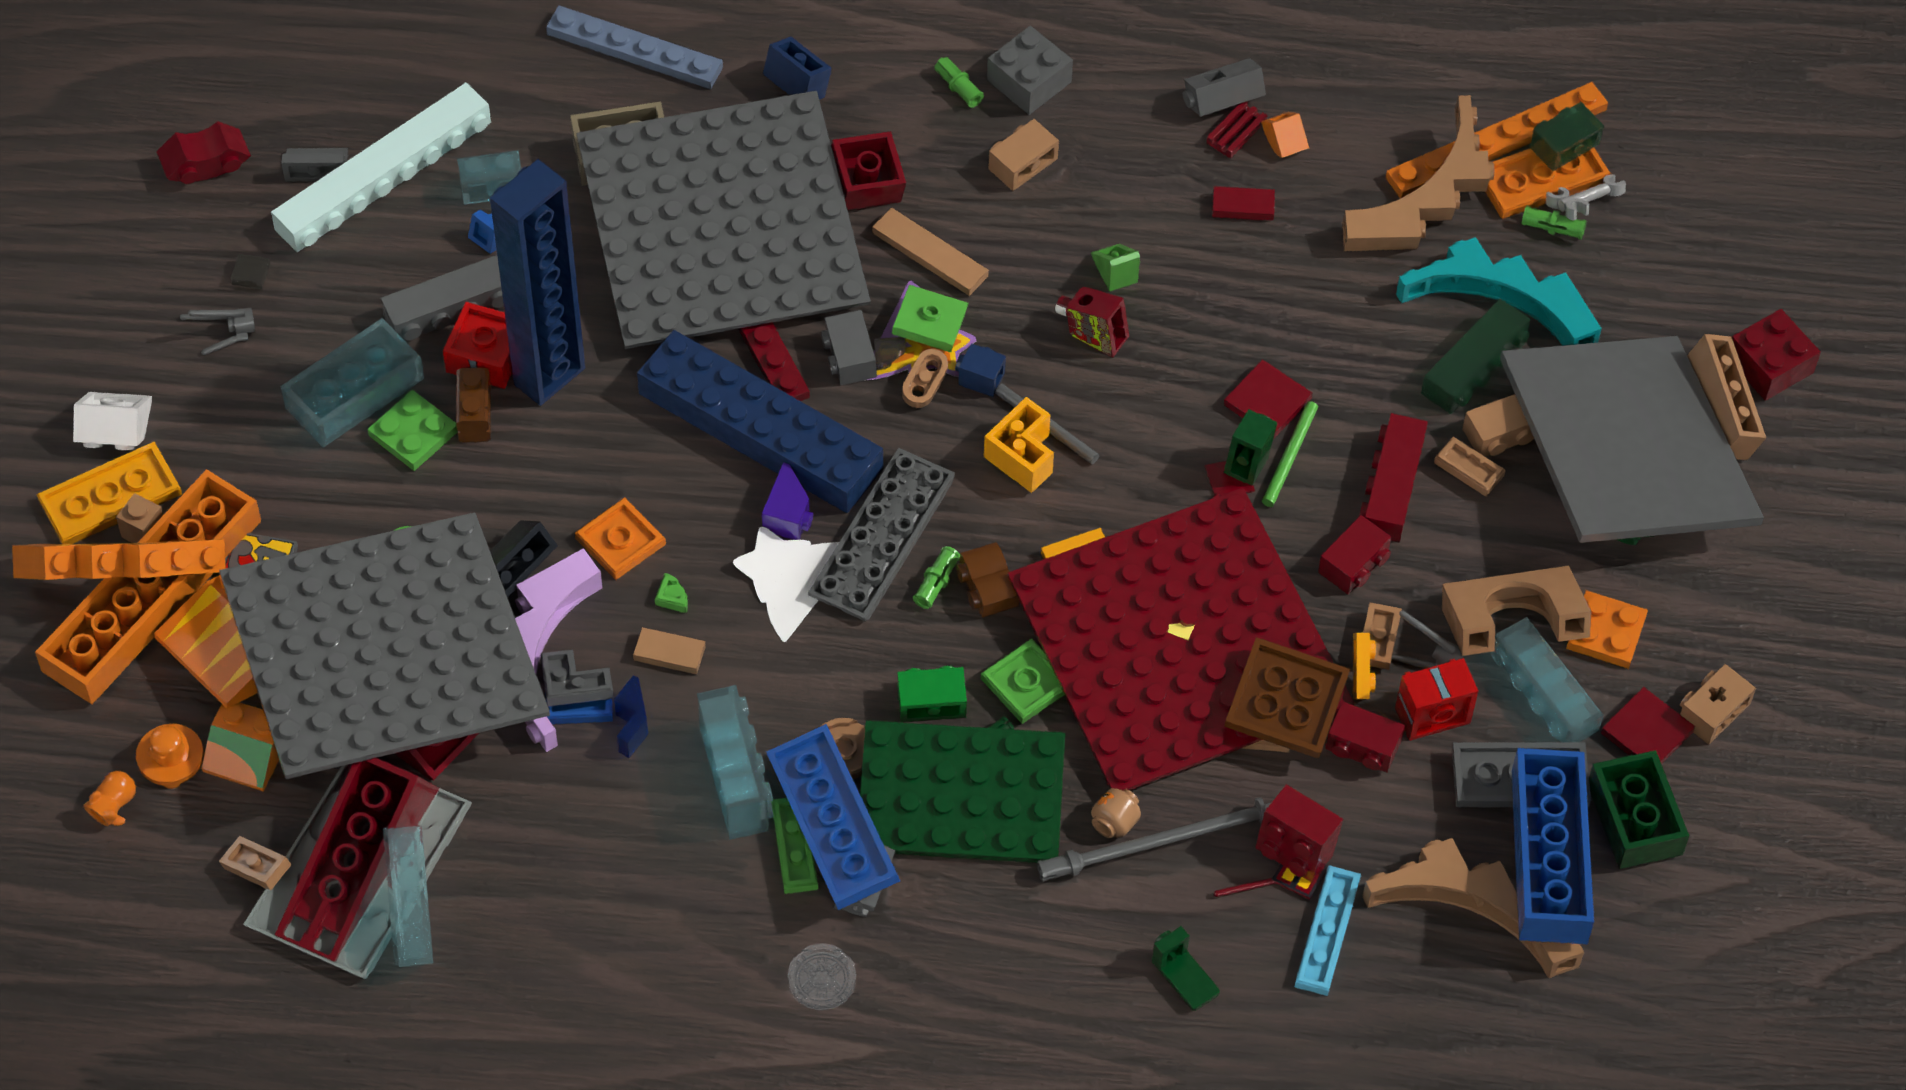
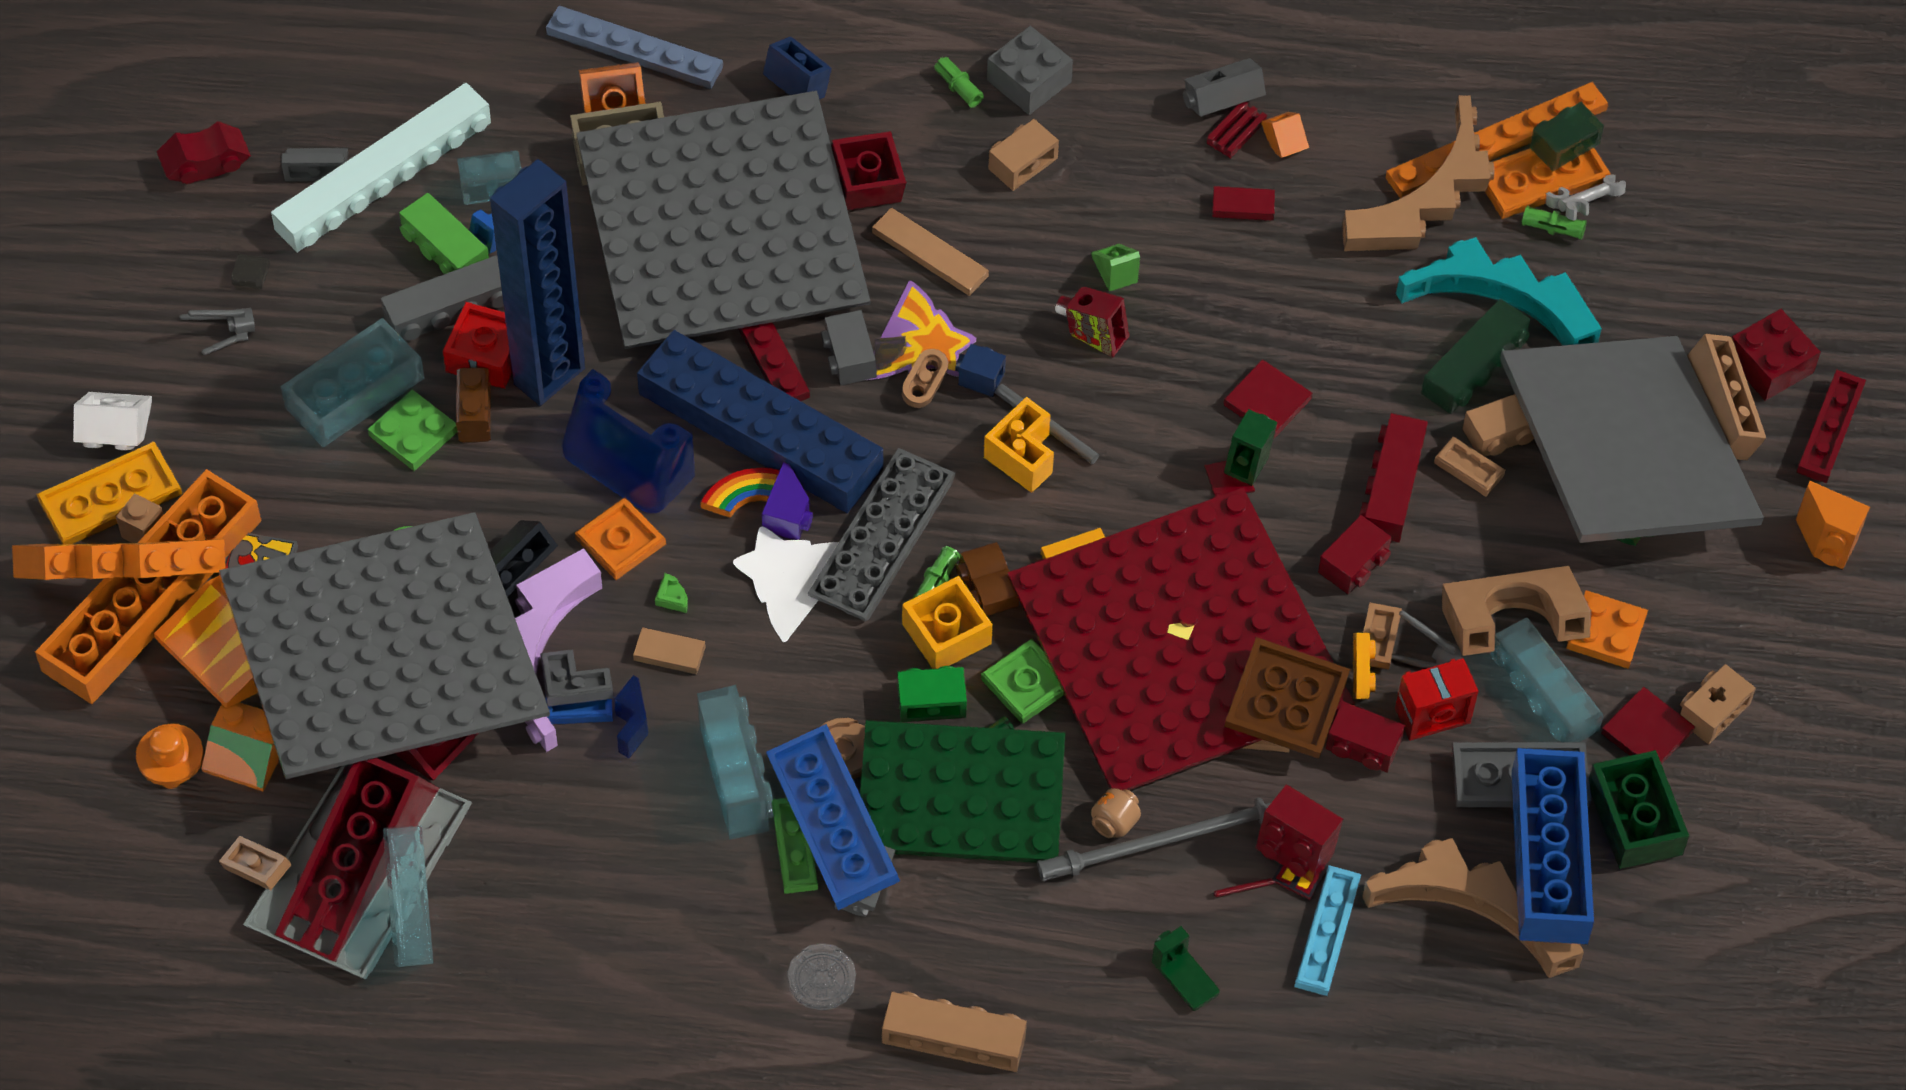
(109, 797): orange animal -> none
(440, 235): none -> bright green brick
(611, 87): none -> orange slope
(622, 455): none -> clear blue windscreen
(739, 489): none -> tile
(929, 318): bright green plate -> none
(947, 623): none -> light orange brick
(954, 1031): none -> medium nougat brick
(1290, 454): bright green bar -> none
(1830, 524): none -> orange slope
(1831, 426): none -> dark red plate

